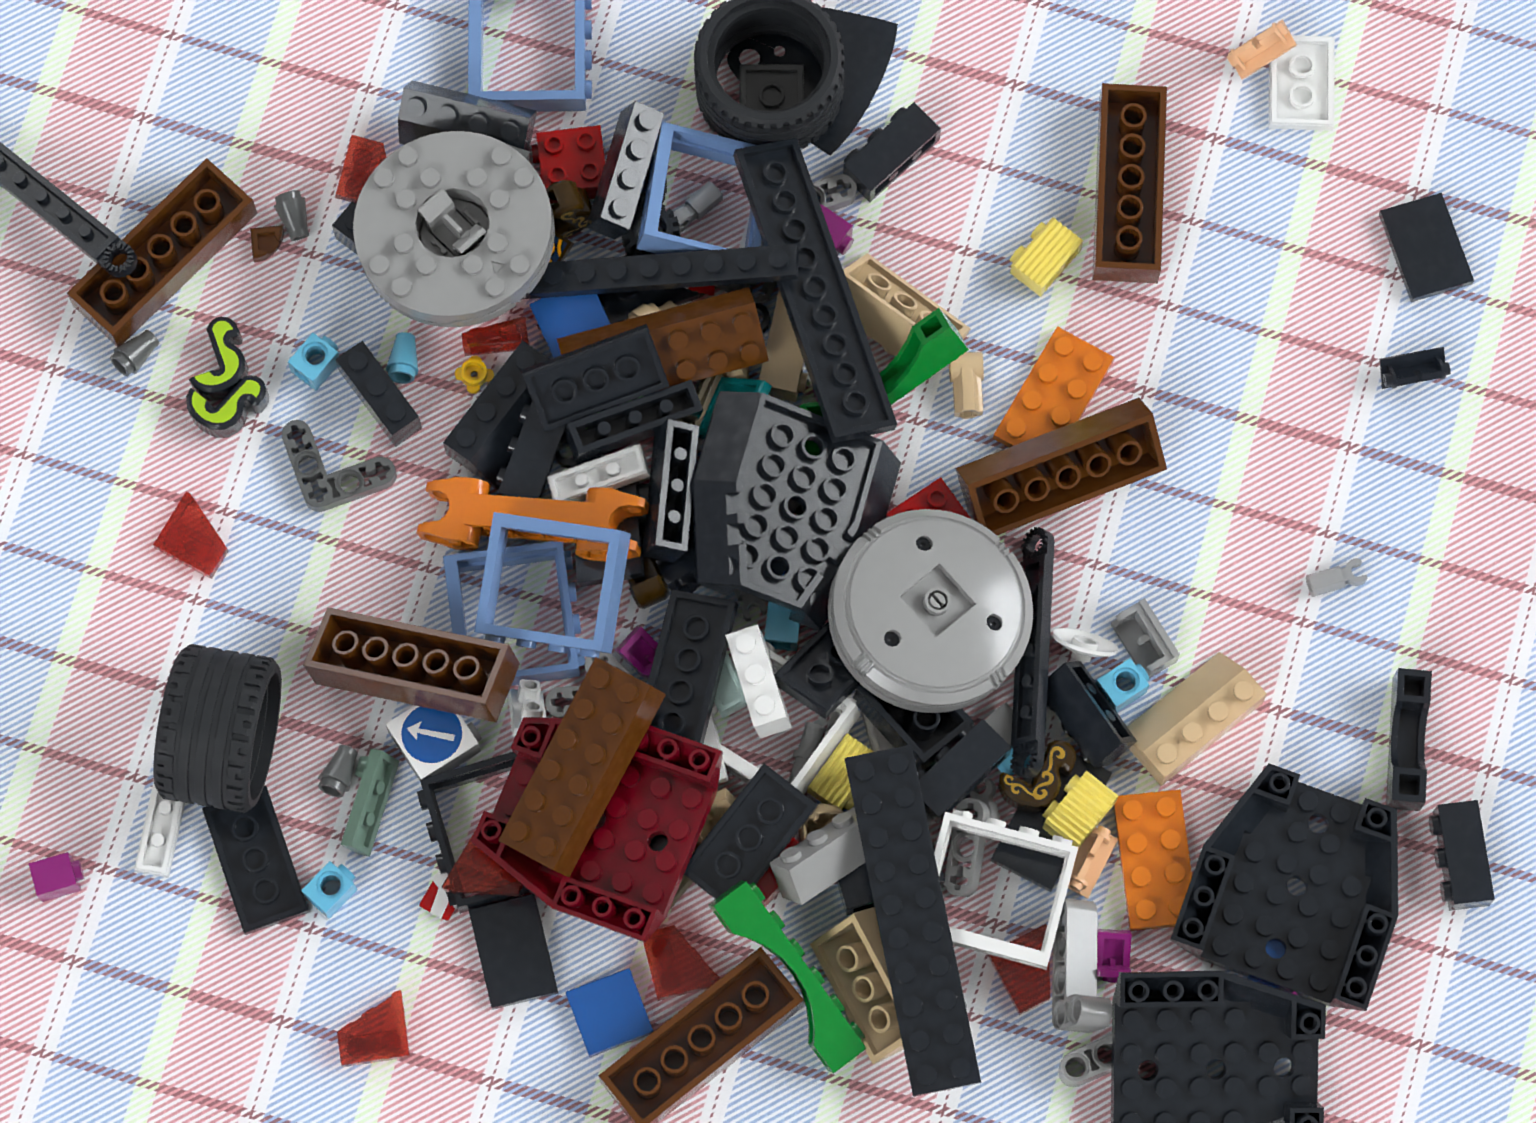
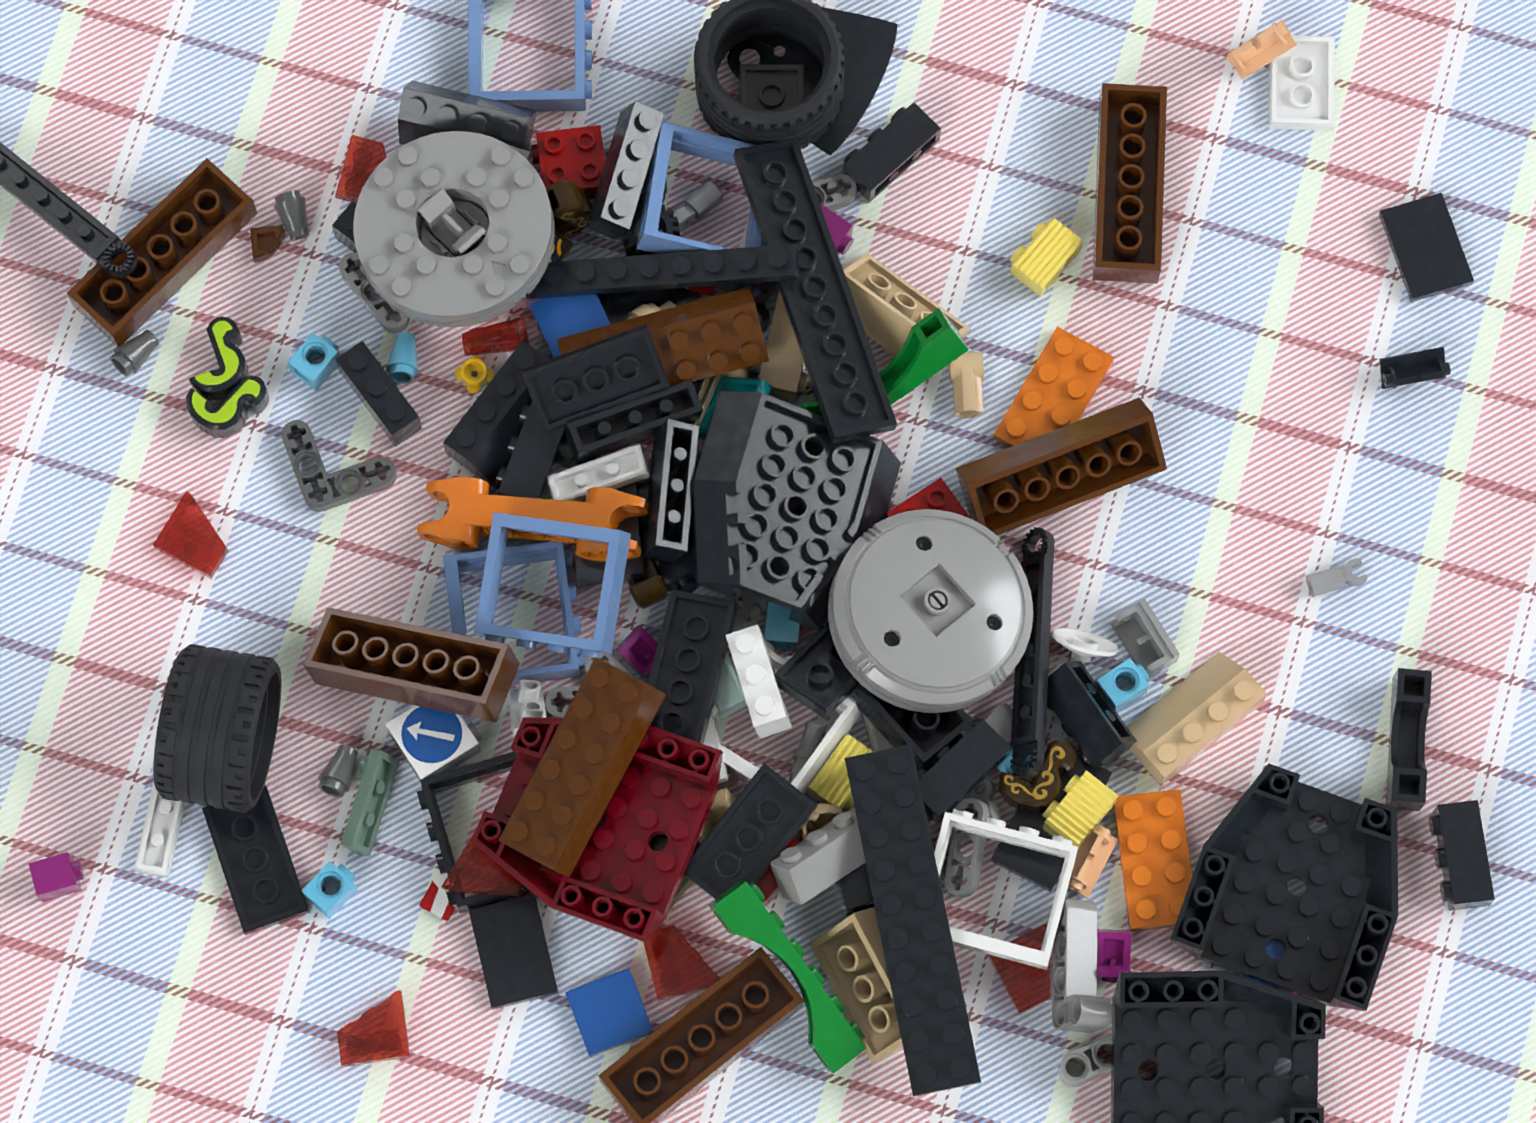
(353, 280): none -> light grey beam

